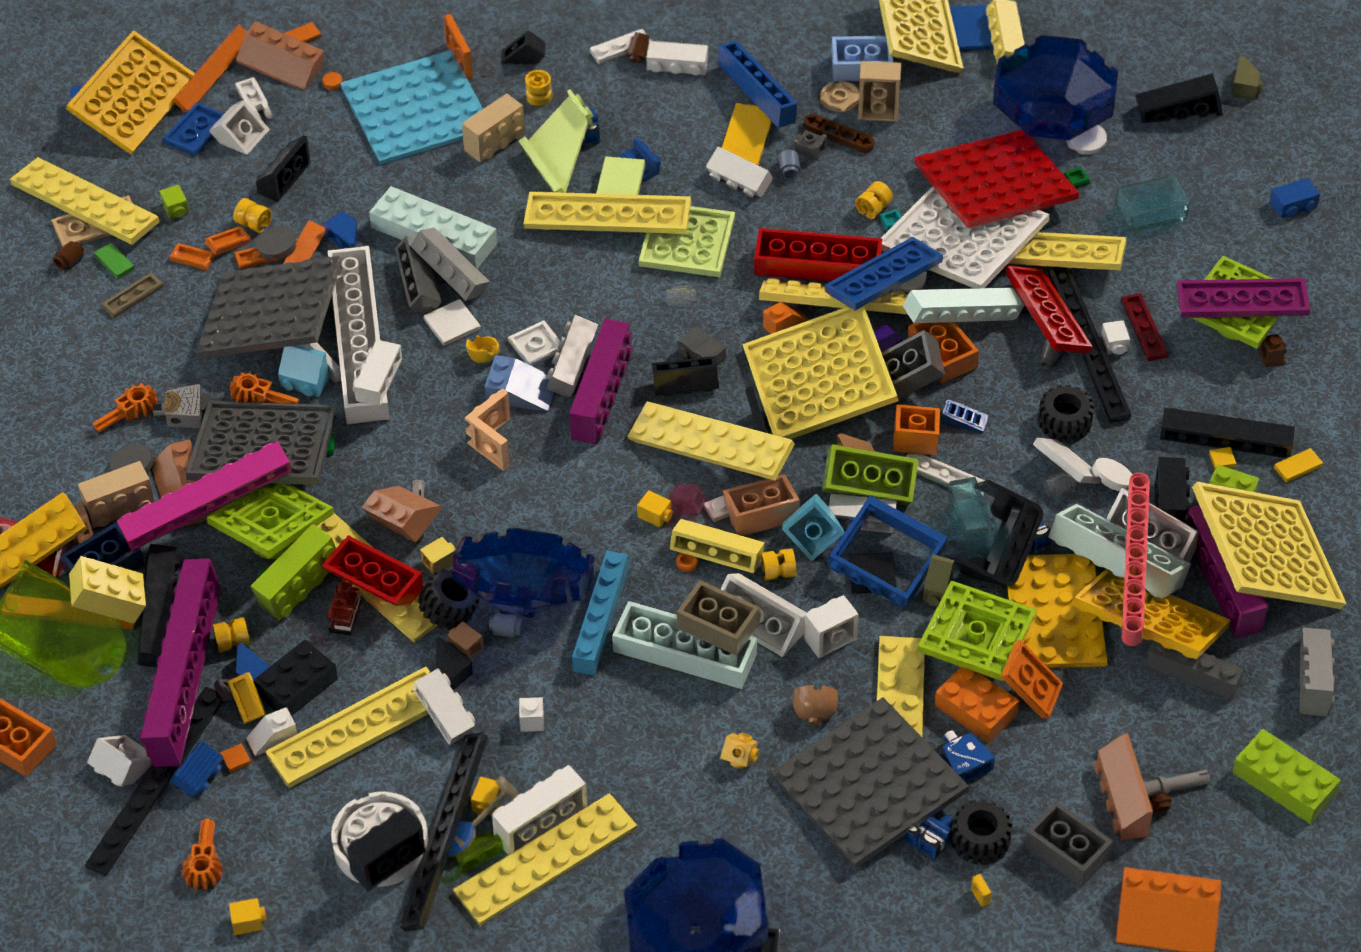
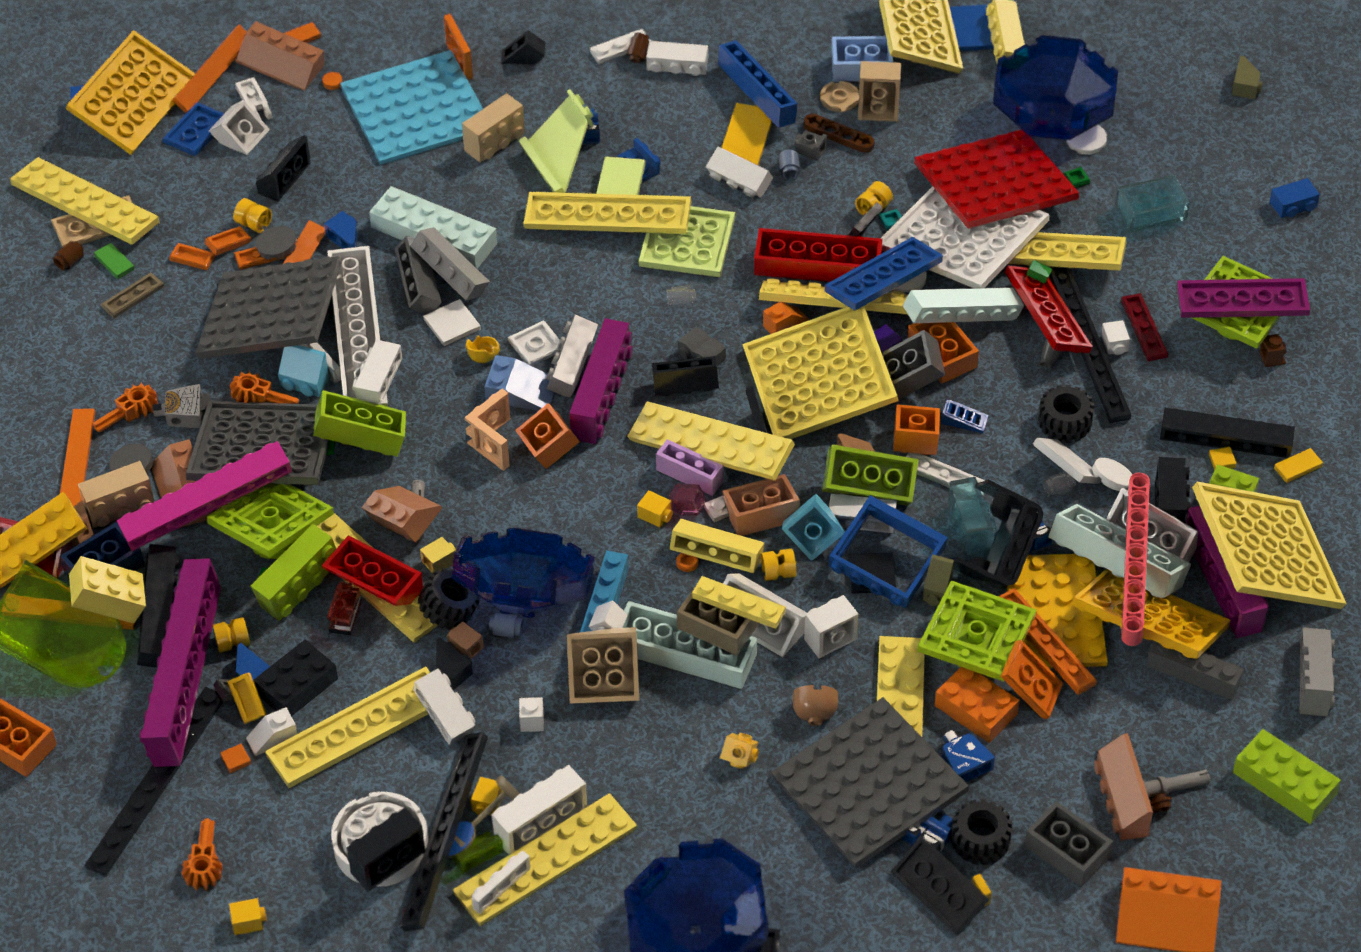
(77, 453): none -> orange tile
(119, 759): white slope -> none
(174, 201): lime brick -> none
(197, 768): blue brick -> none
(359, 423): none -> lime brick
(500, 882): none -> white plate
(538, 88): yellow wheel -> none
(547, 436): none -> orange brick
(603, 666): none -> tan slope
(607, 617): none -> white brick
(689, 467): none -> lavender brick
(738, 602): none -> light yellow plate
(860, 227): none -> tile
(939, 885): none -> black tile
(1039, 271): none -> green tile
(1055, 650): none -> orange tile
(1180, 100): black wedge -> none

